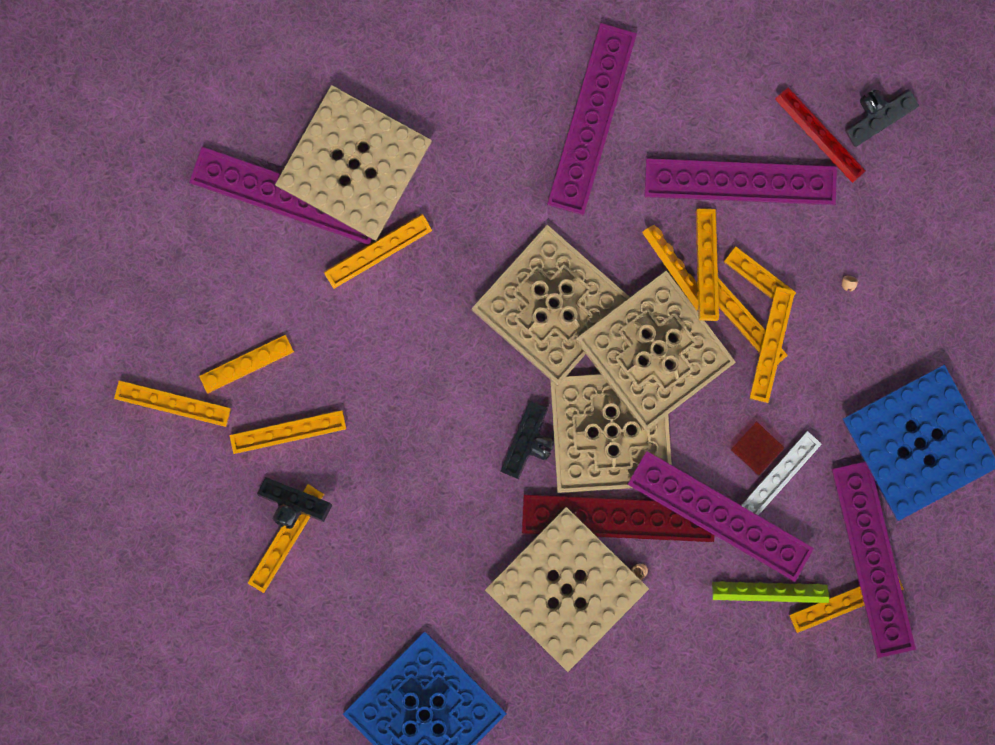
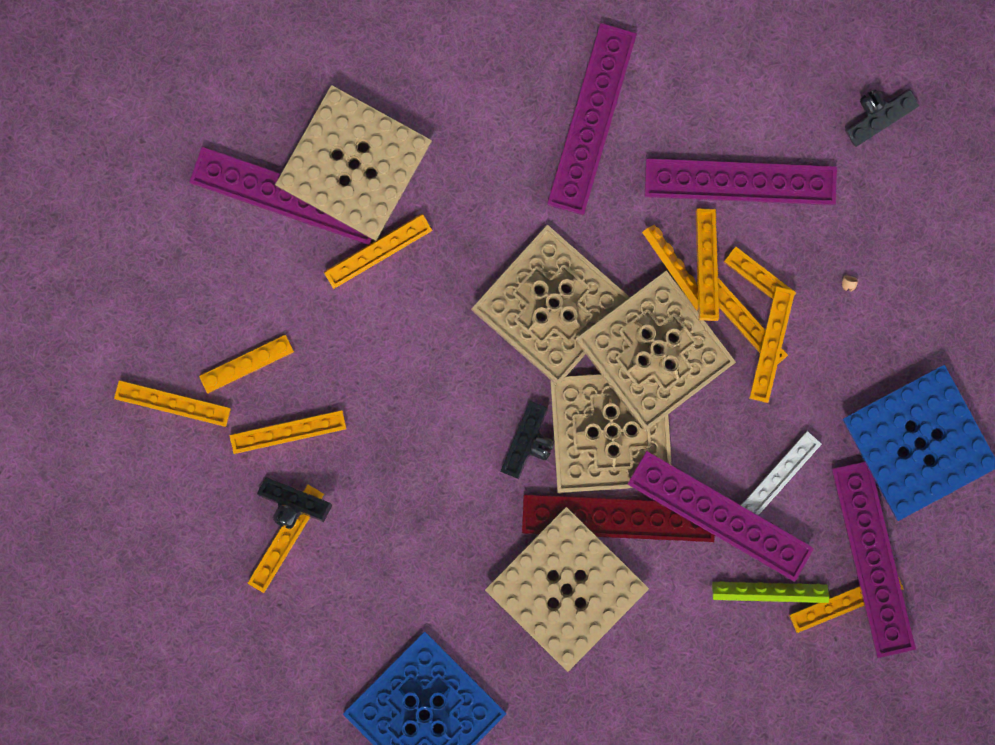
(638, 569): light nougat hinge -> none
(757, 448): clear red plate -> none
(820, 135): red plate -> none

